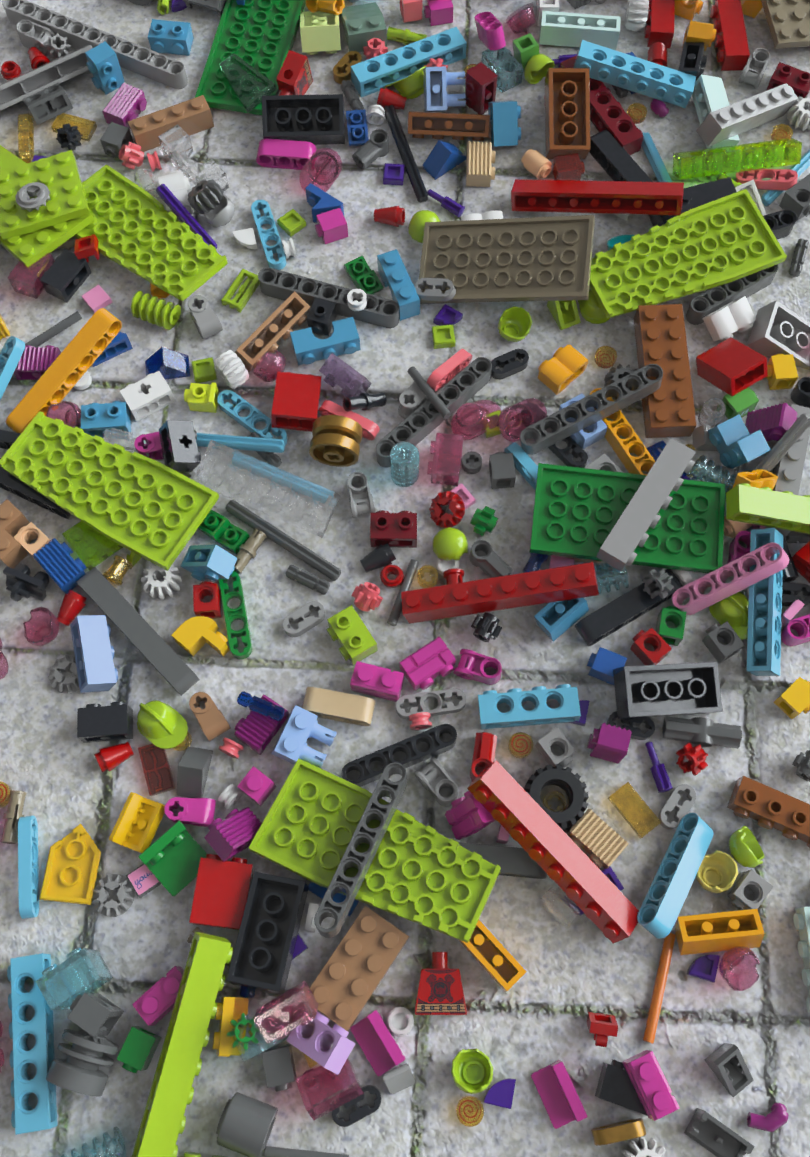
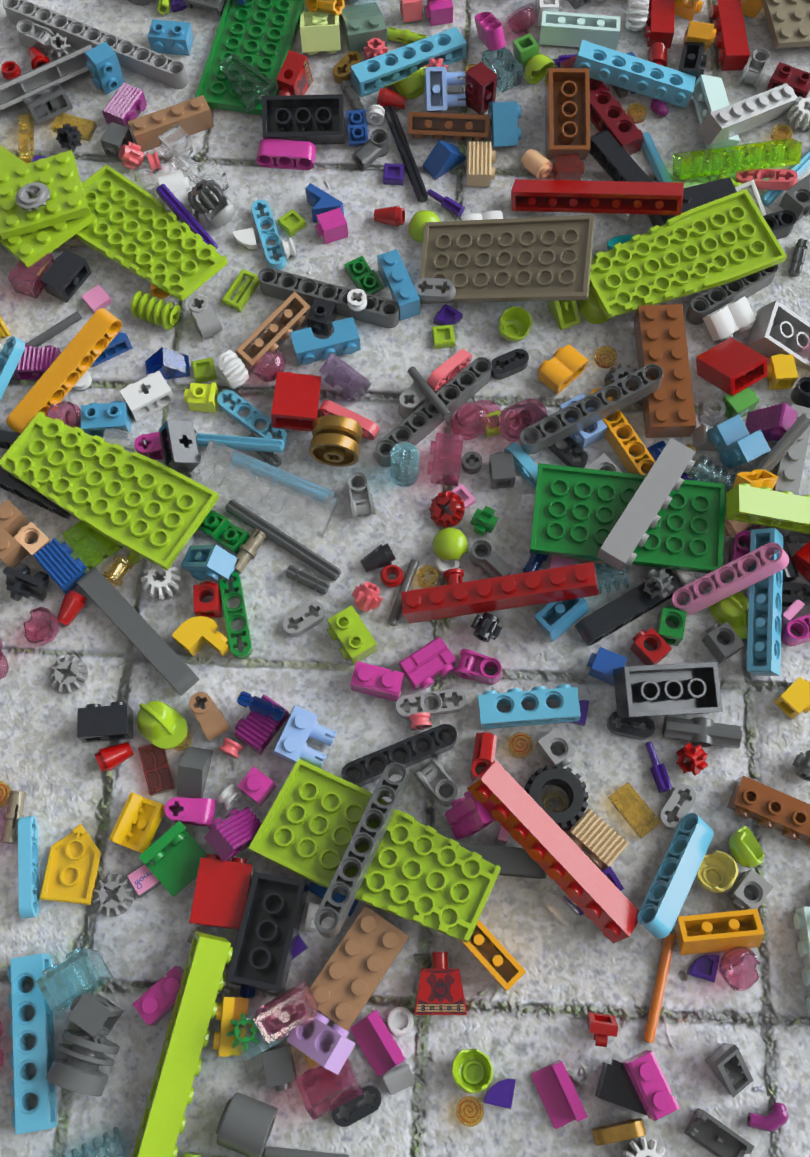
(87, 247): red tile -> none
(93, 653): brick -> none
(138, 1049): green brick -> none
(321, 169): clear pink piece -> none
(339, 706): tan beam -> none
(364, 401): black pin -> none
(393, 528): dark red brick -> none
(609, 743): magenta brick -> none

